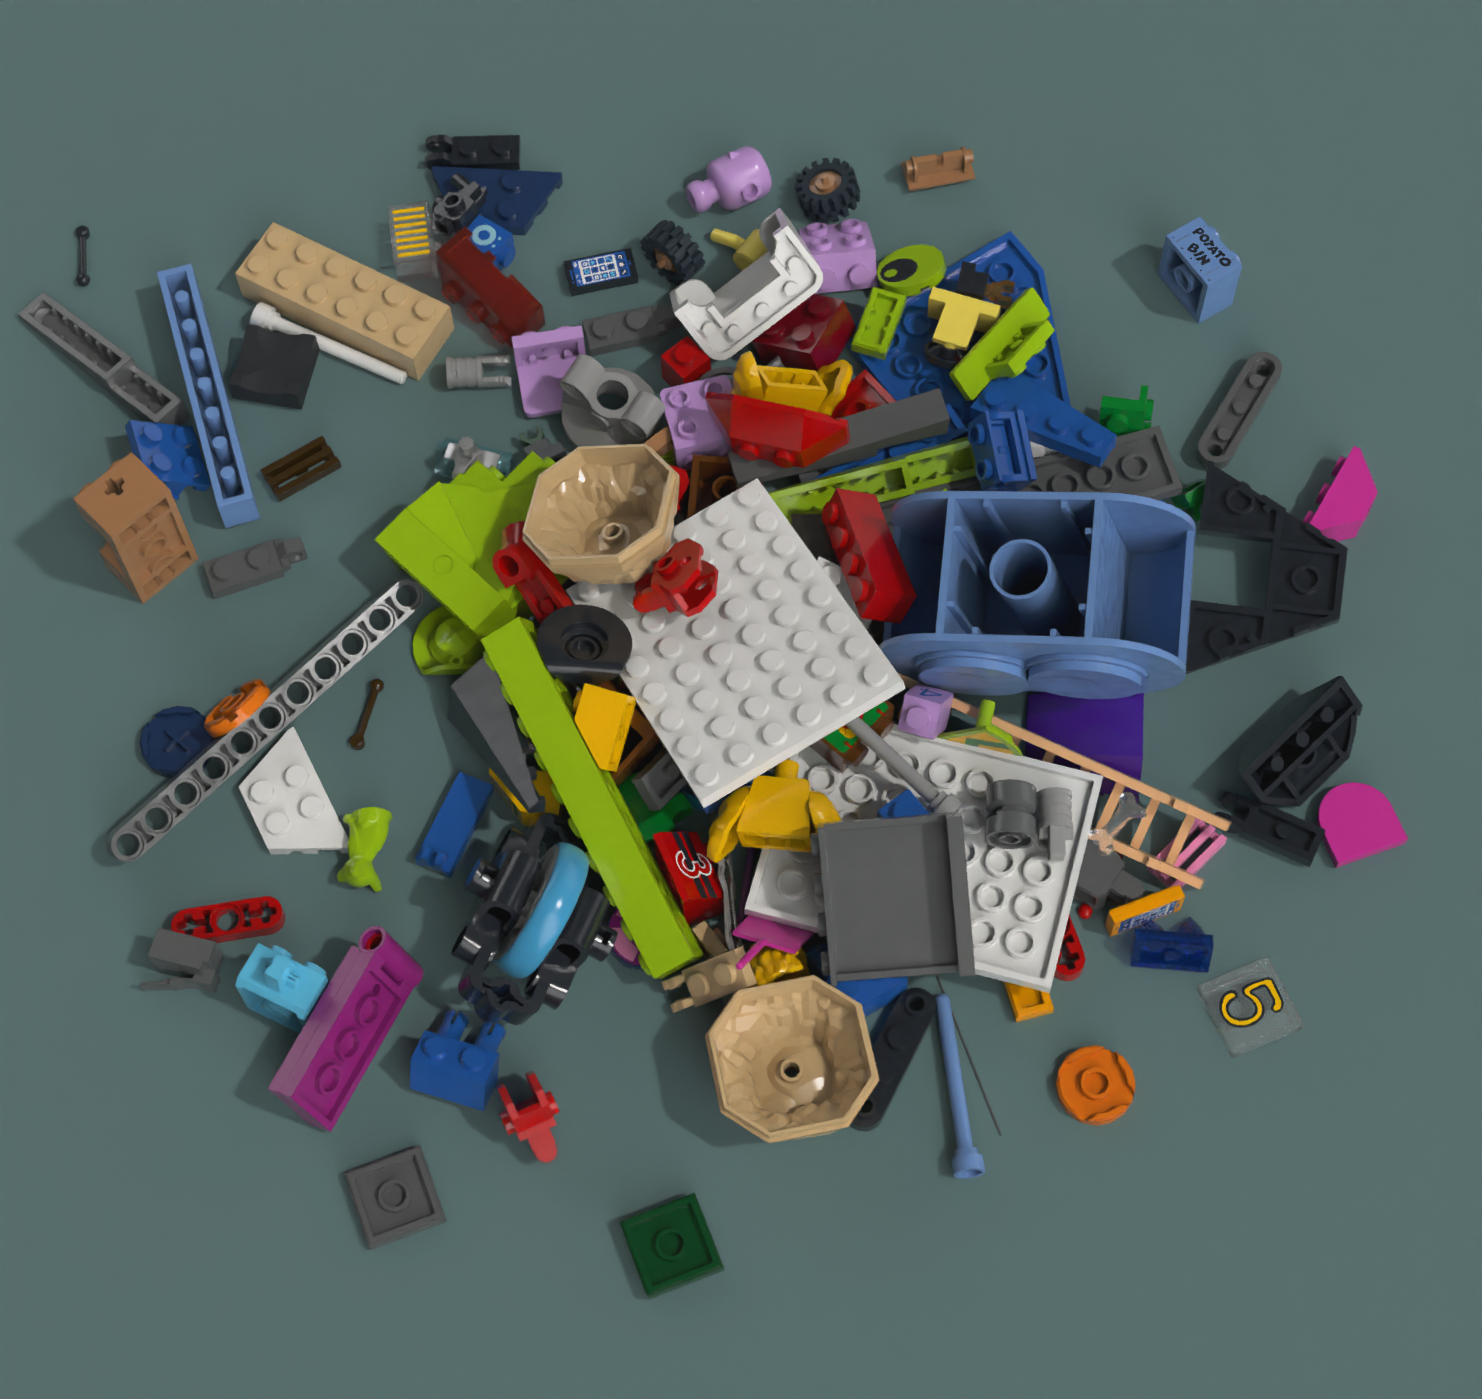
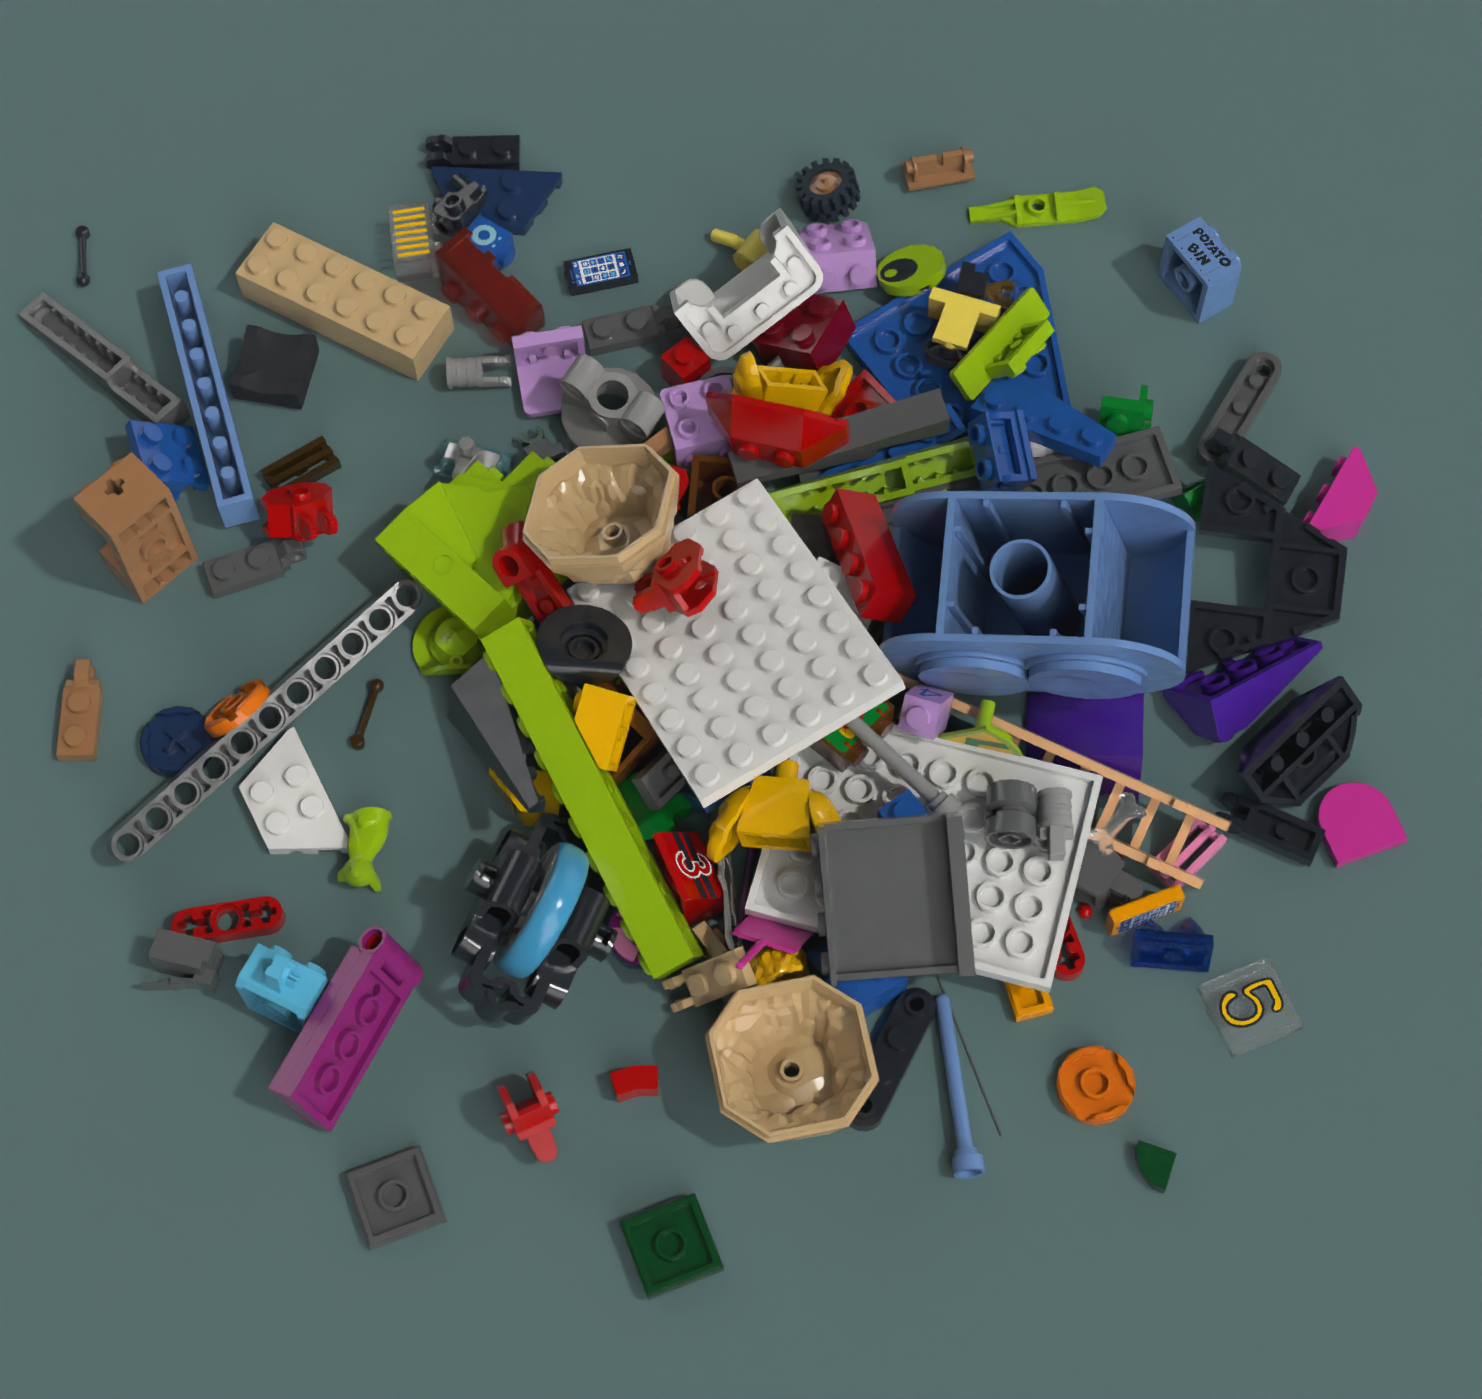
(80, 715): none -> medium nougat hinge
(269, 319): white piece -> none
(299, 511): none -> red hinge
(455, 824): blue hinge -> none
(455, 1068): blue brick -> none
(635, 1081): none -> red piece
(672, 252): black wheel -> none
(731, 181): lavender piece -> none
(878, 323): lime plate -> none
(1058, 209): none -> lime piece
(1154, 1164): none -> dark green tile
(1234, 697): none -> dark purple wedge
(1253, 465): none -> black hinge

